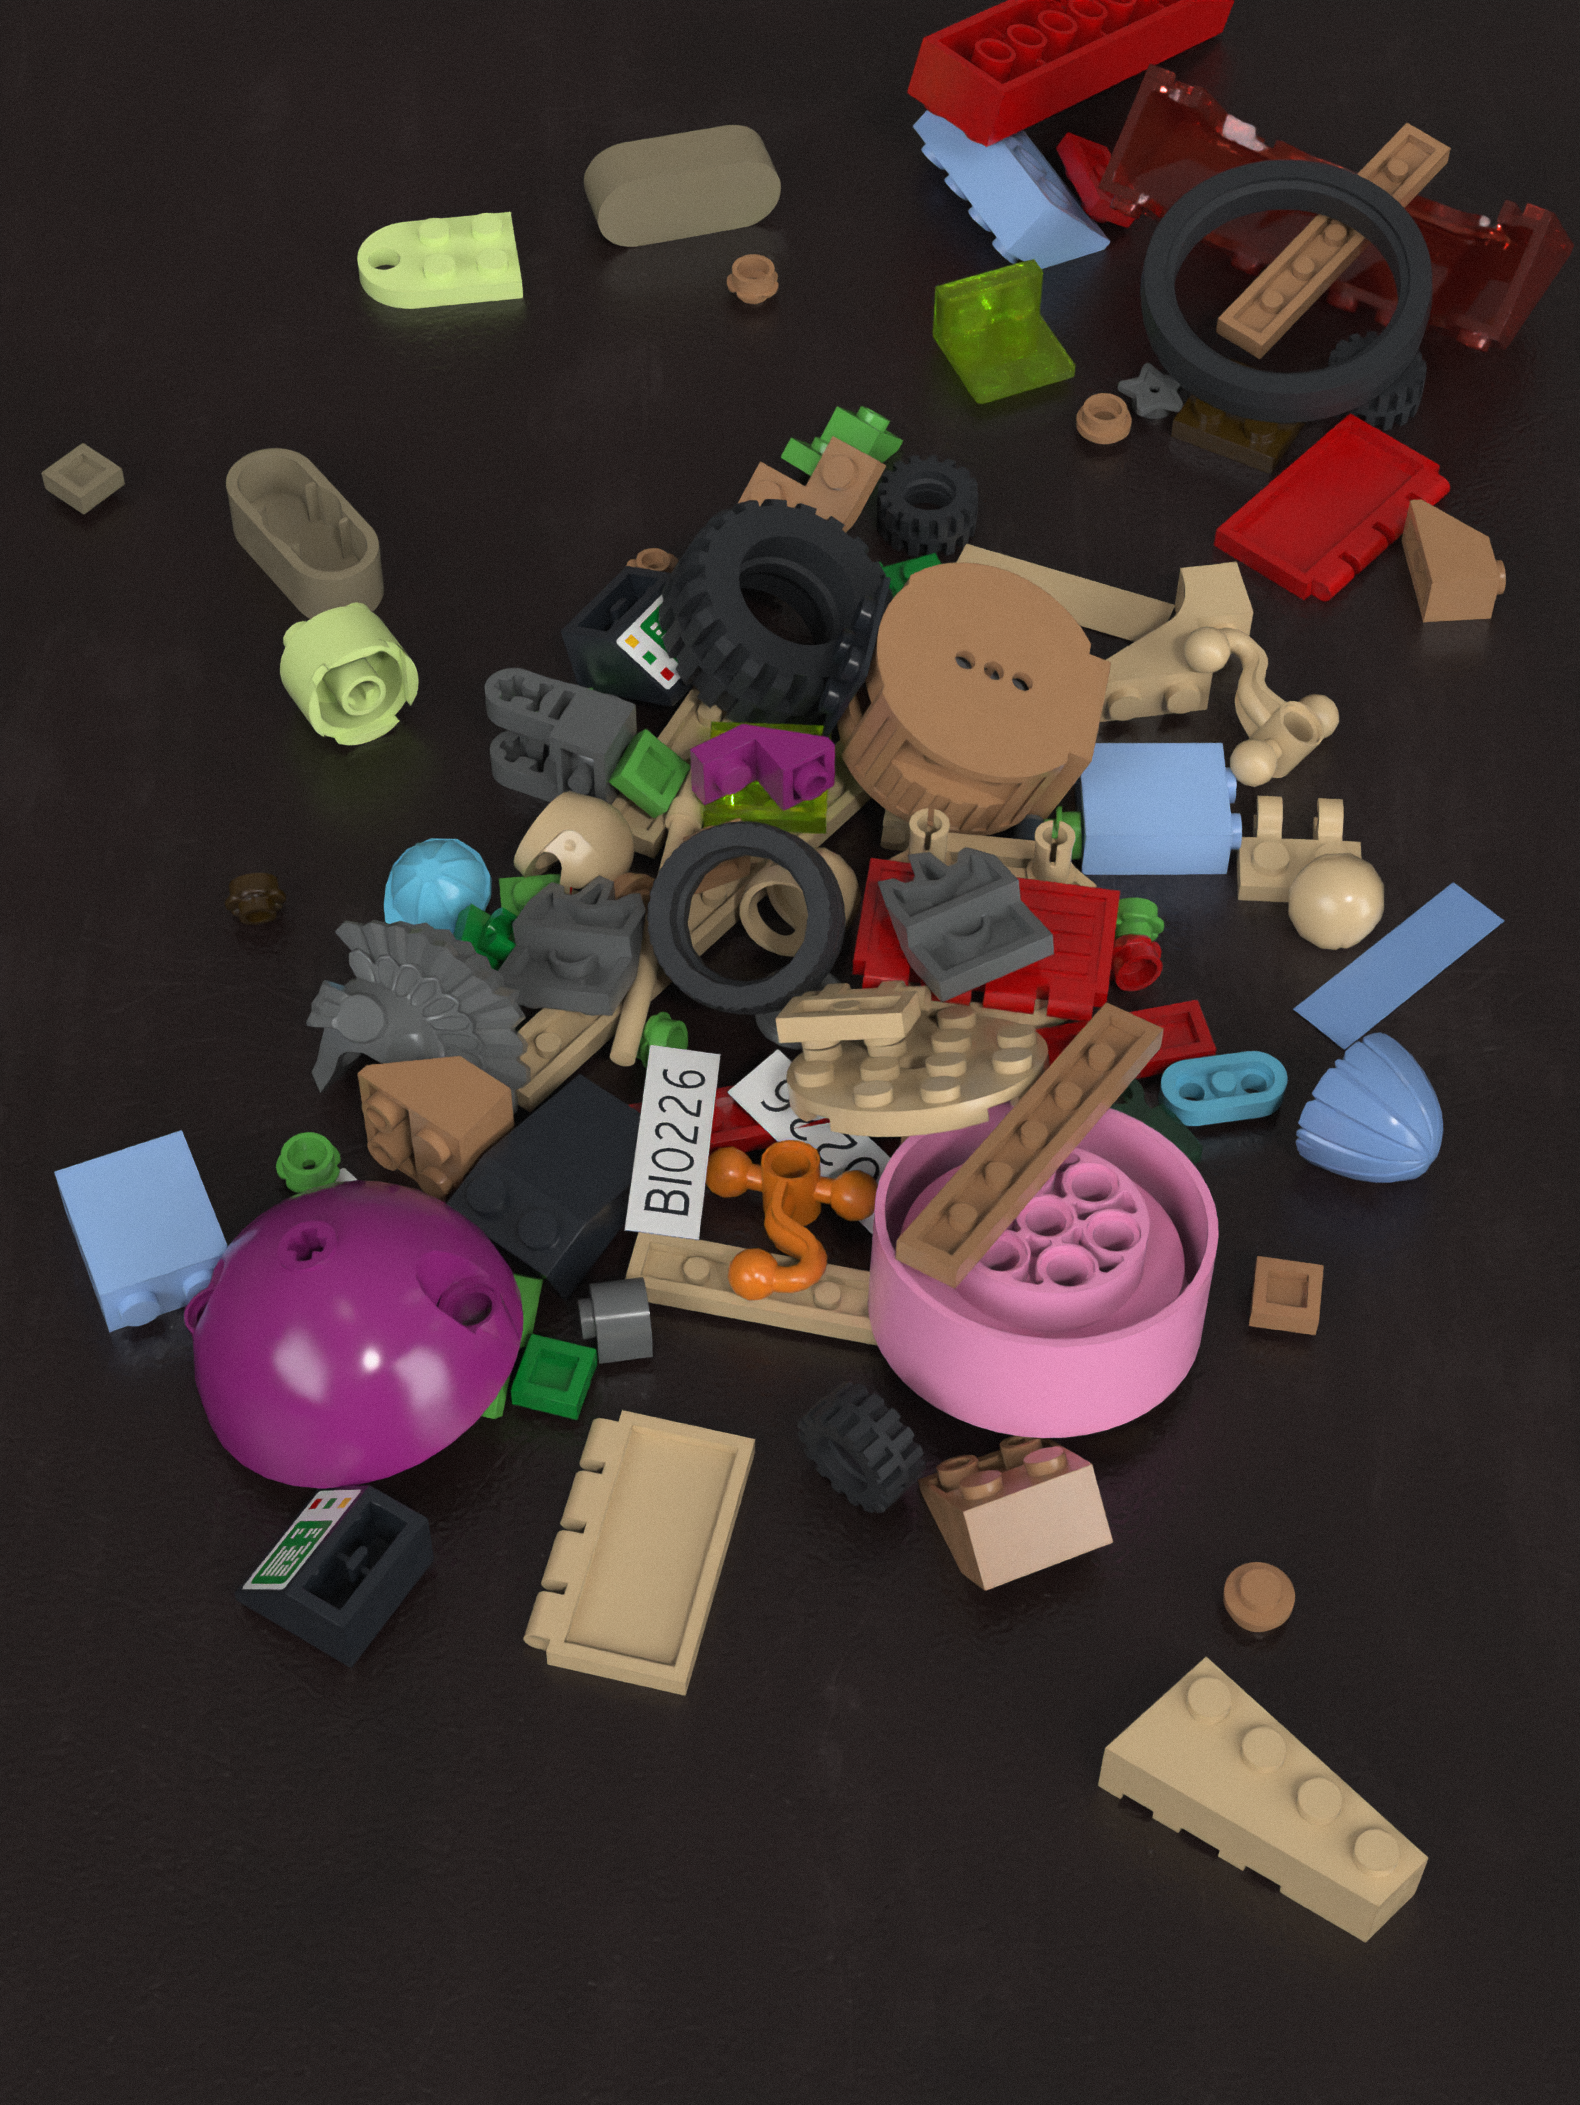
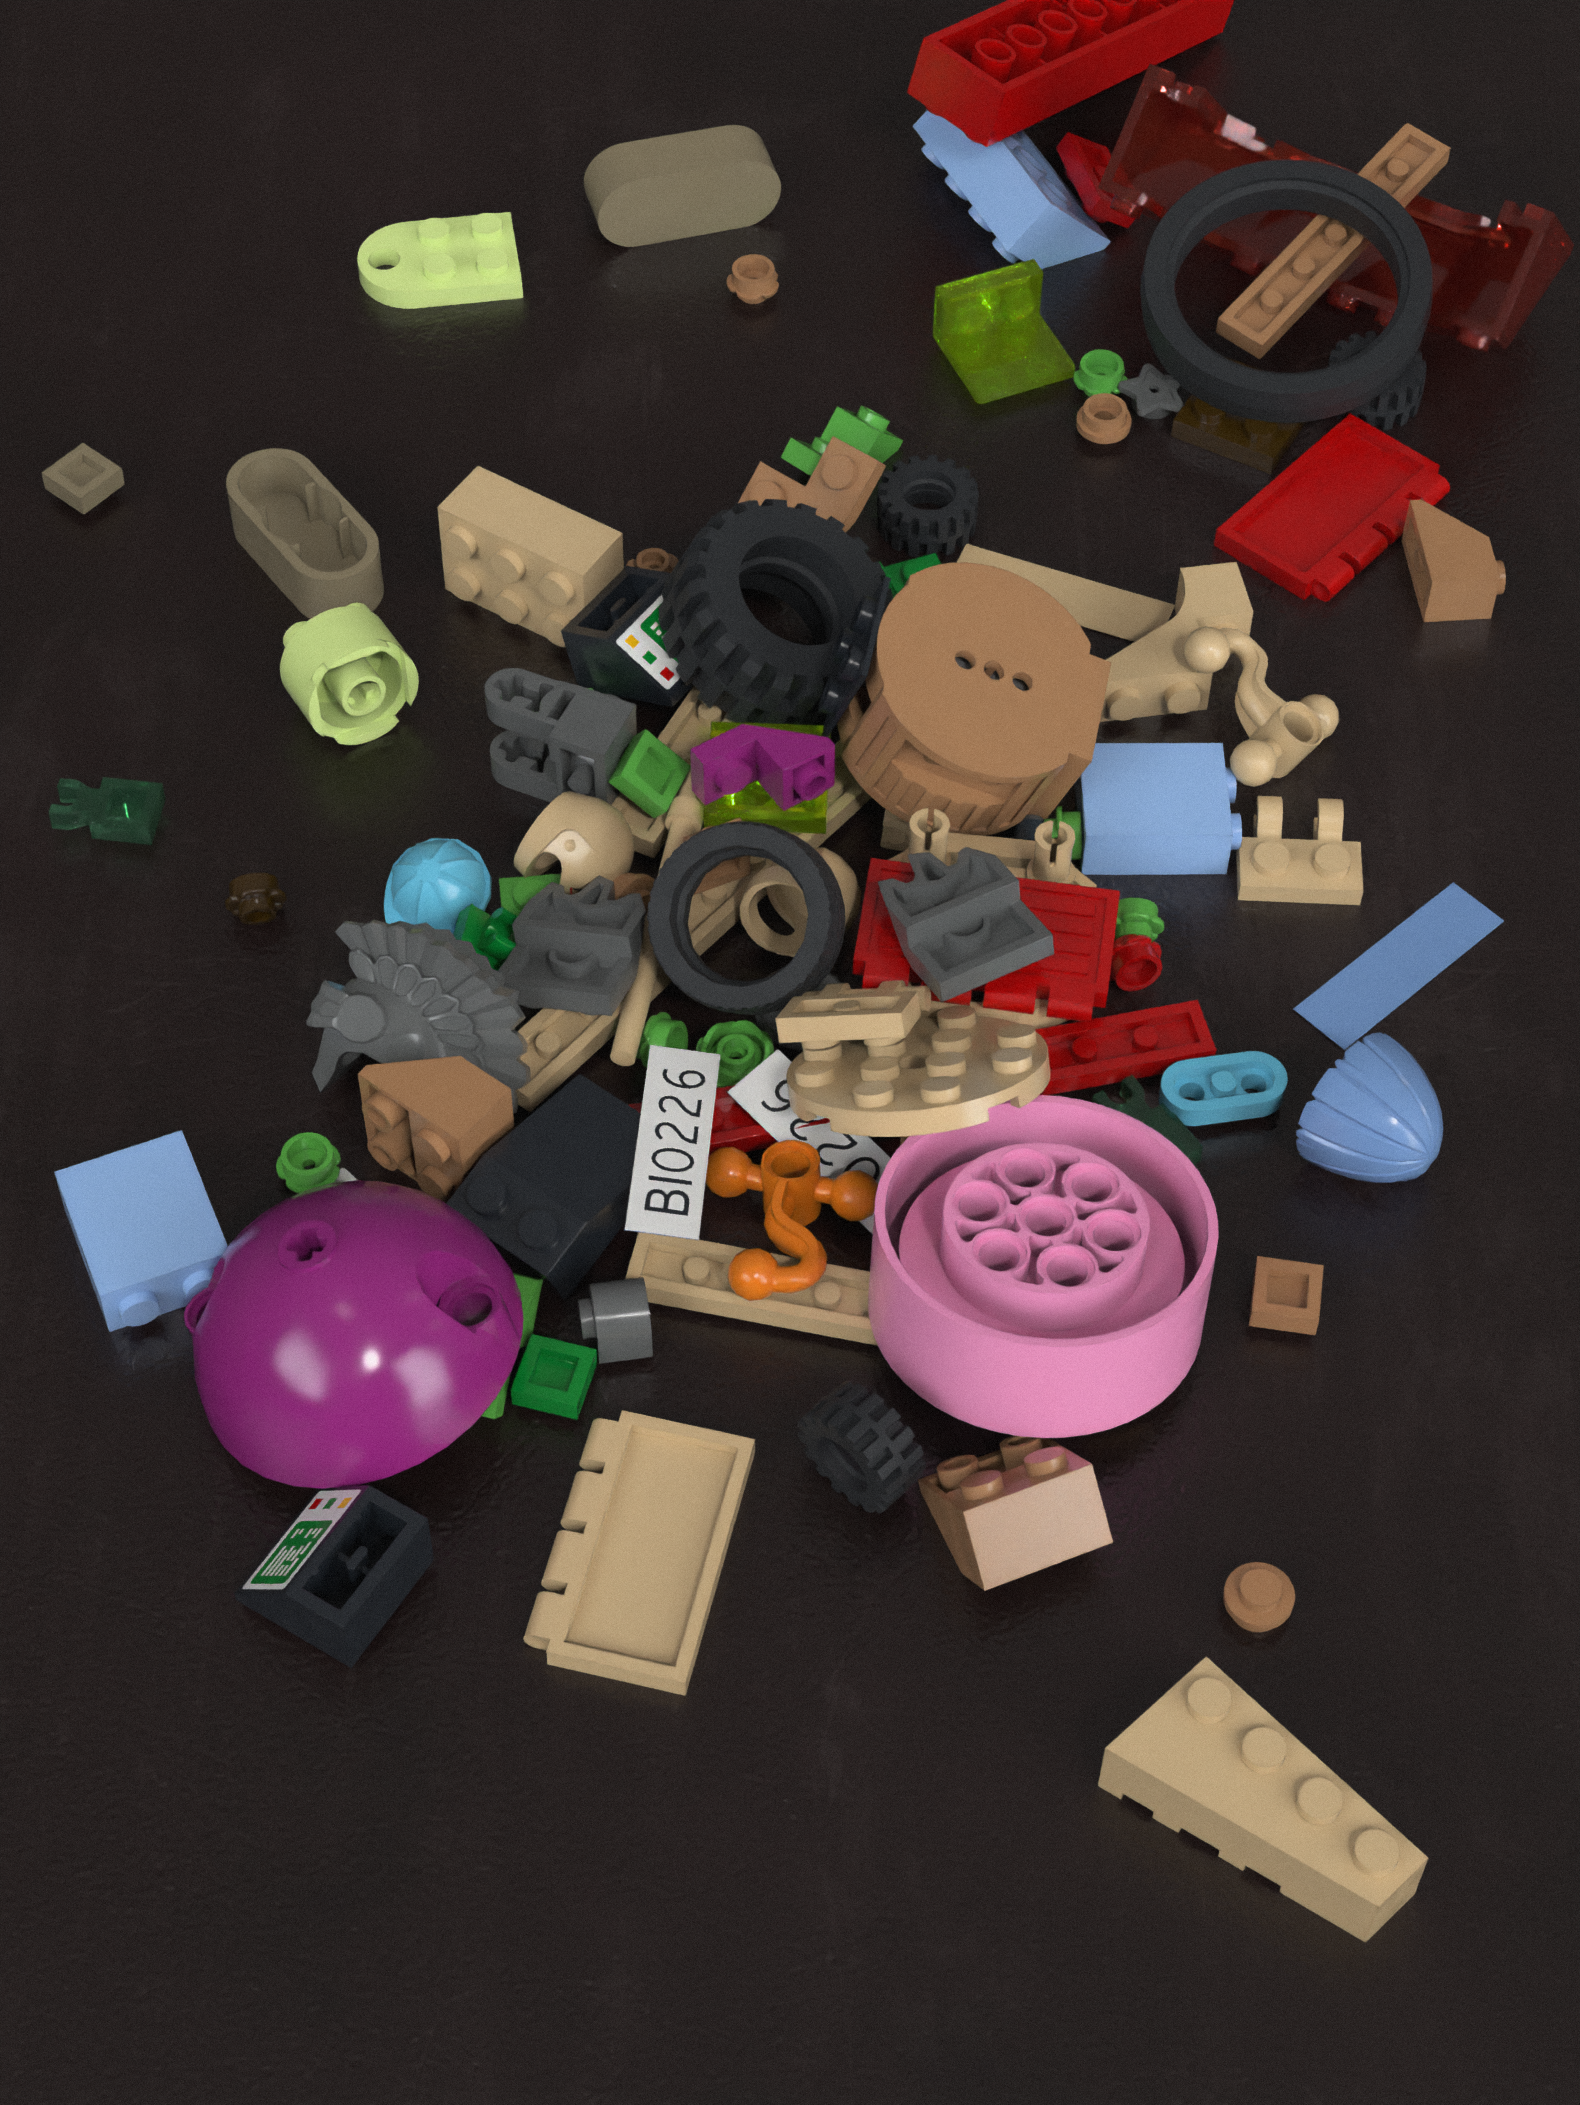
(115, 812): none -> clear green plate
(524, 553): none -> tan brick
(738, 1040): none -> bright green plate
(1028, 1146): medium nougat plate -> none
(1100, 372): none -> bright green plate
(1336, 900): tan hair -> none

